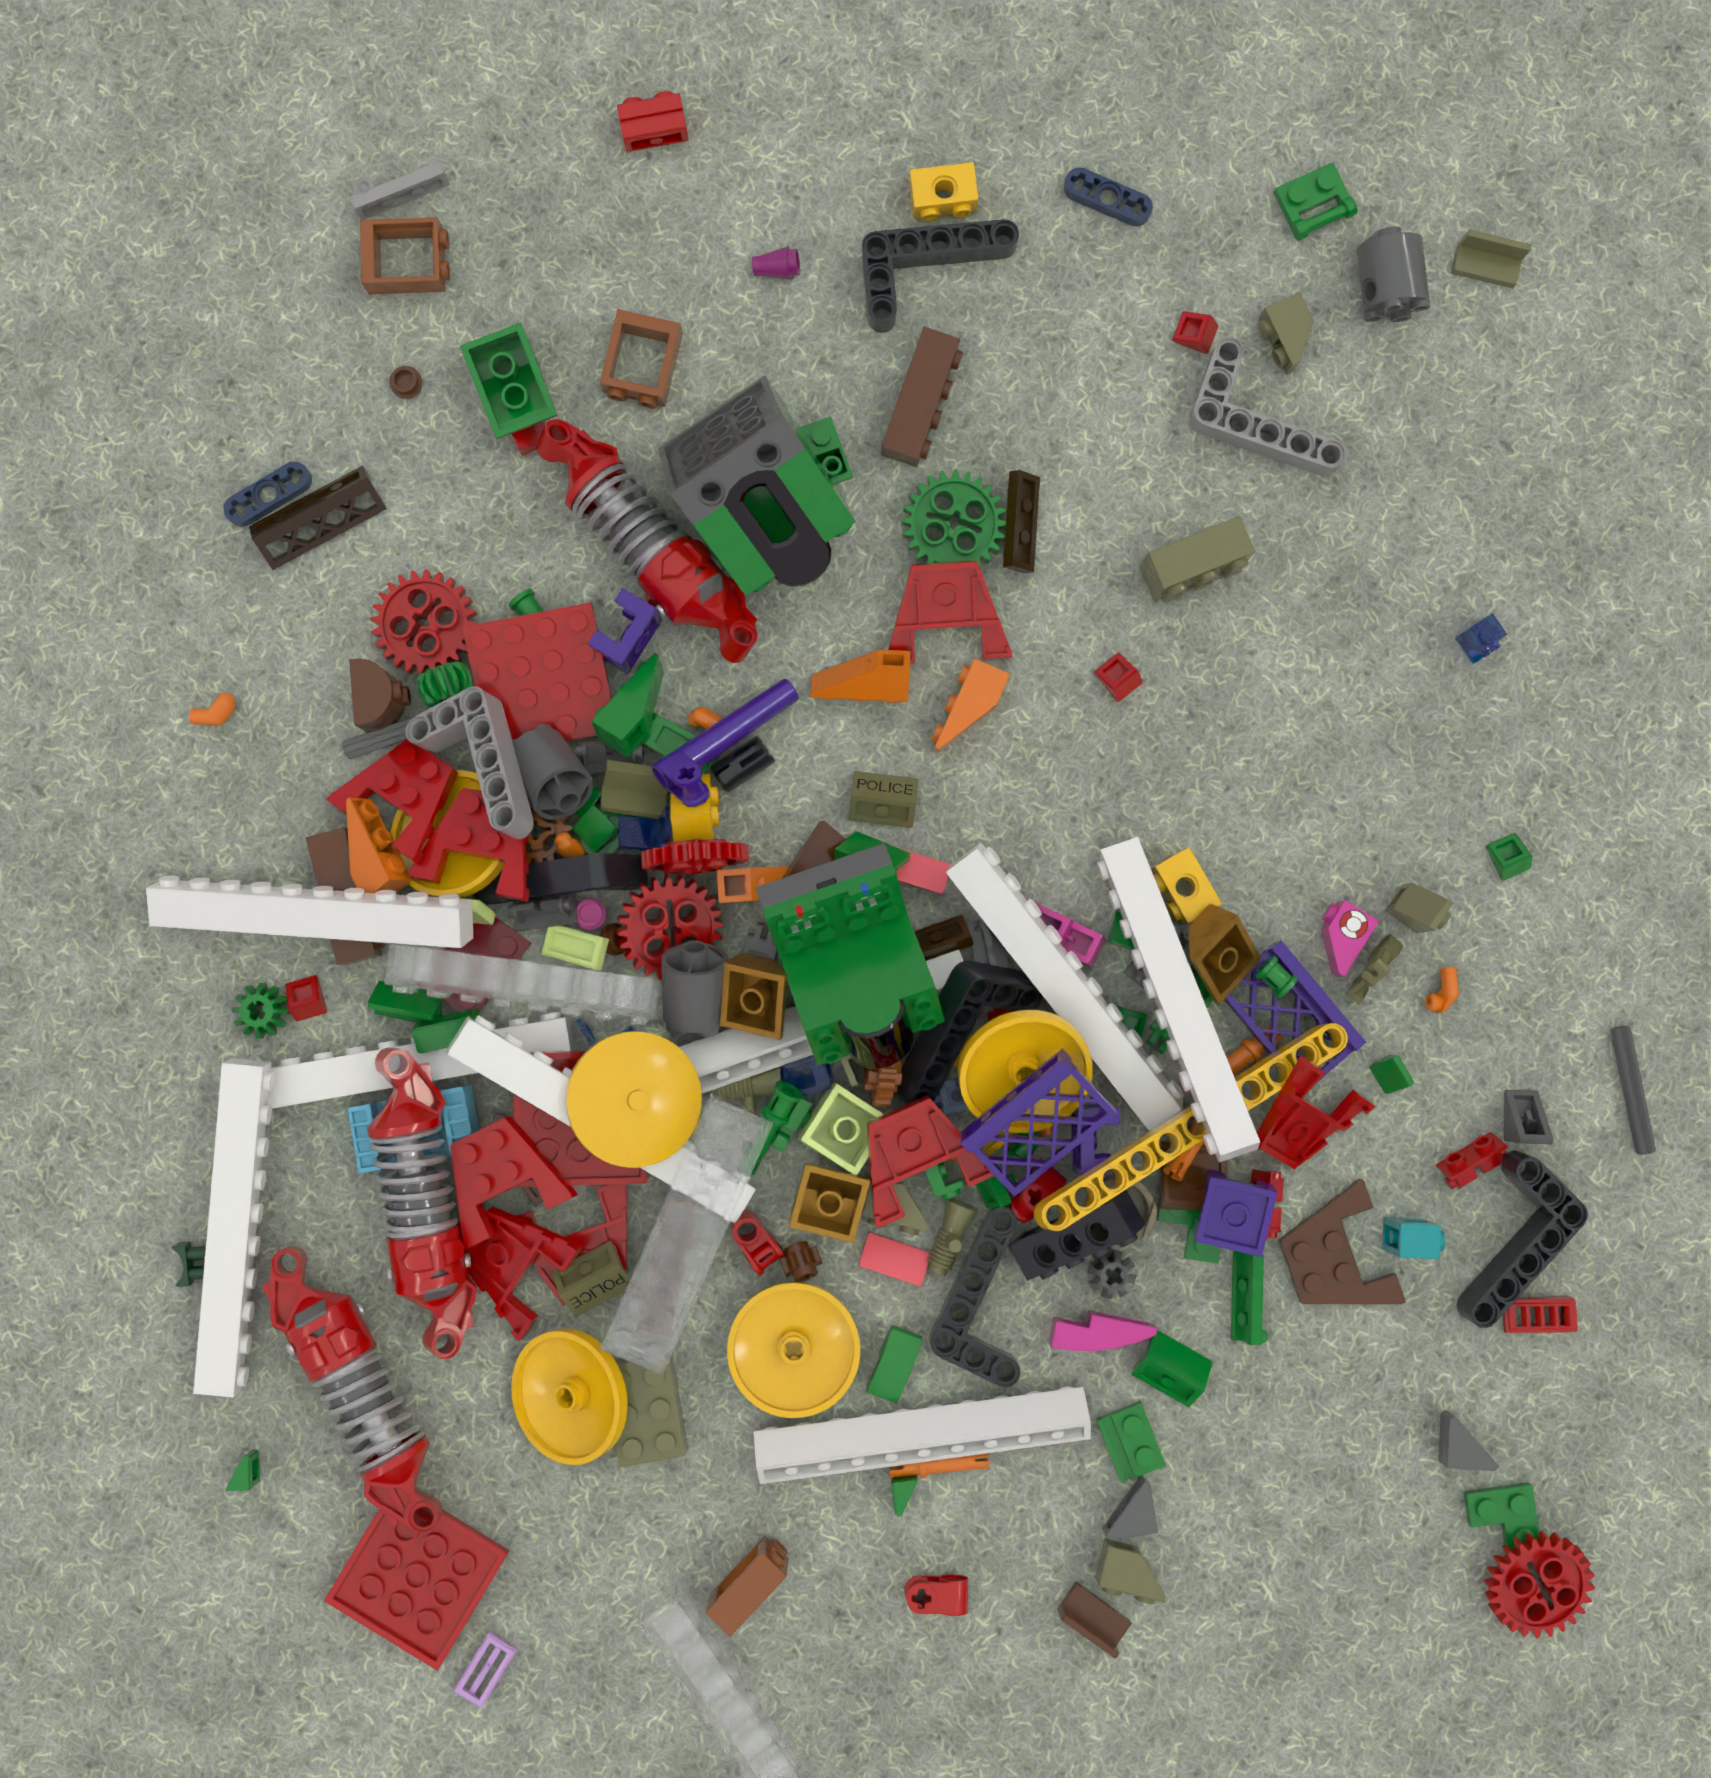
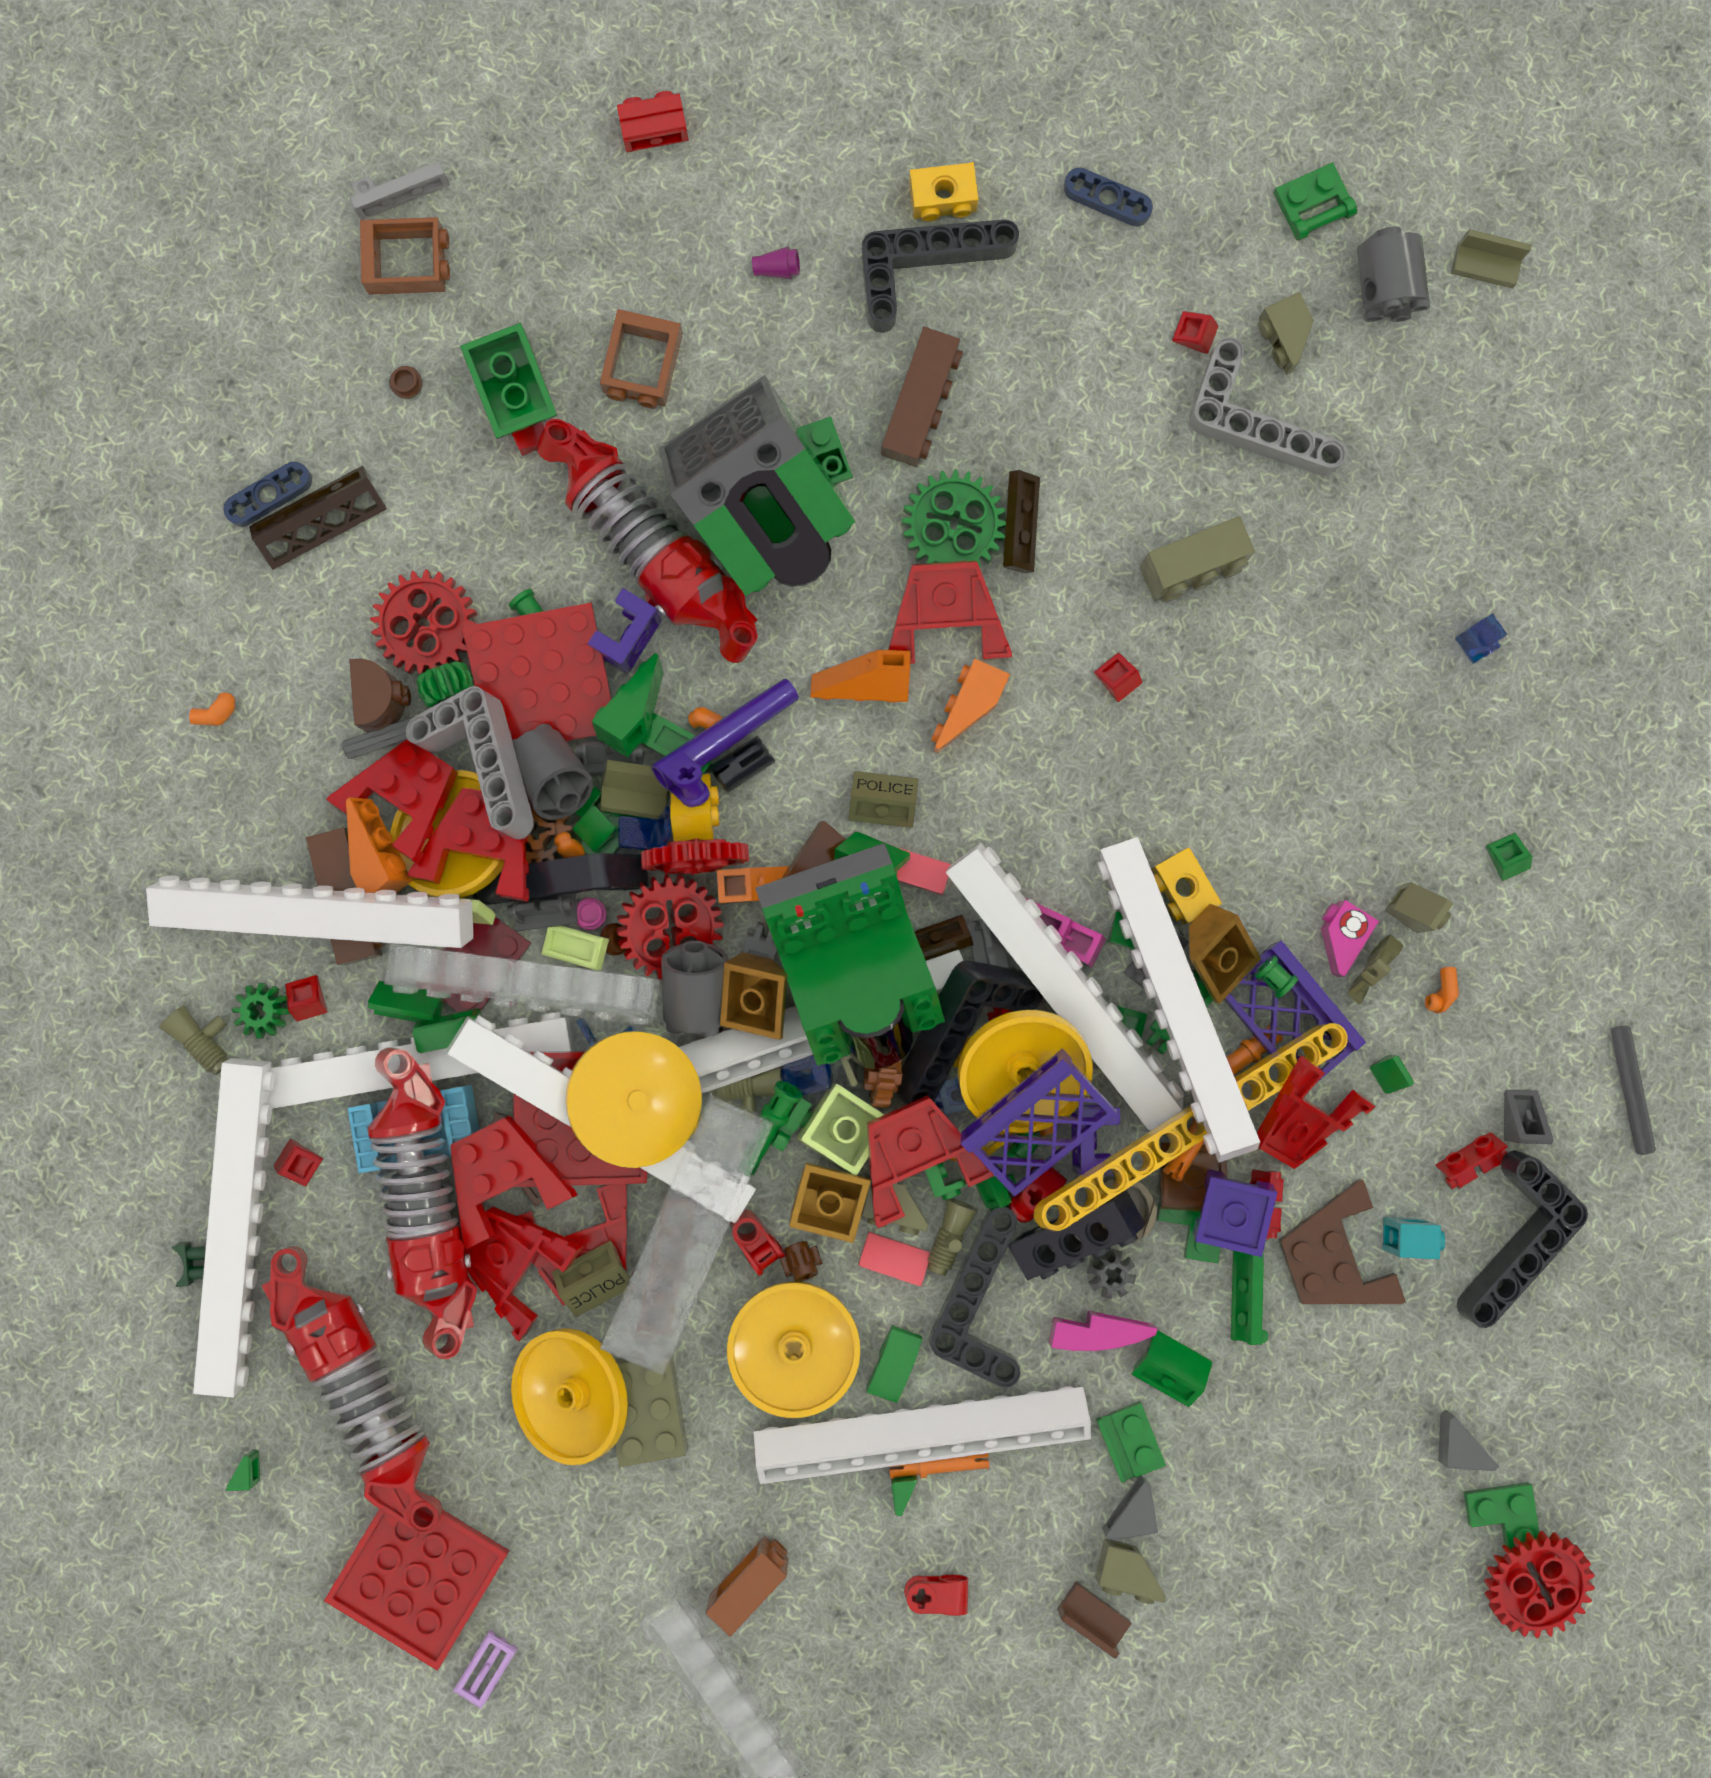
(197, 1042): none -> olive piece
(297, 1163): none -> red slope
(1568, 1313): red slope -> none

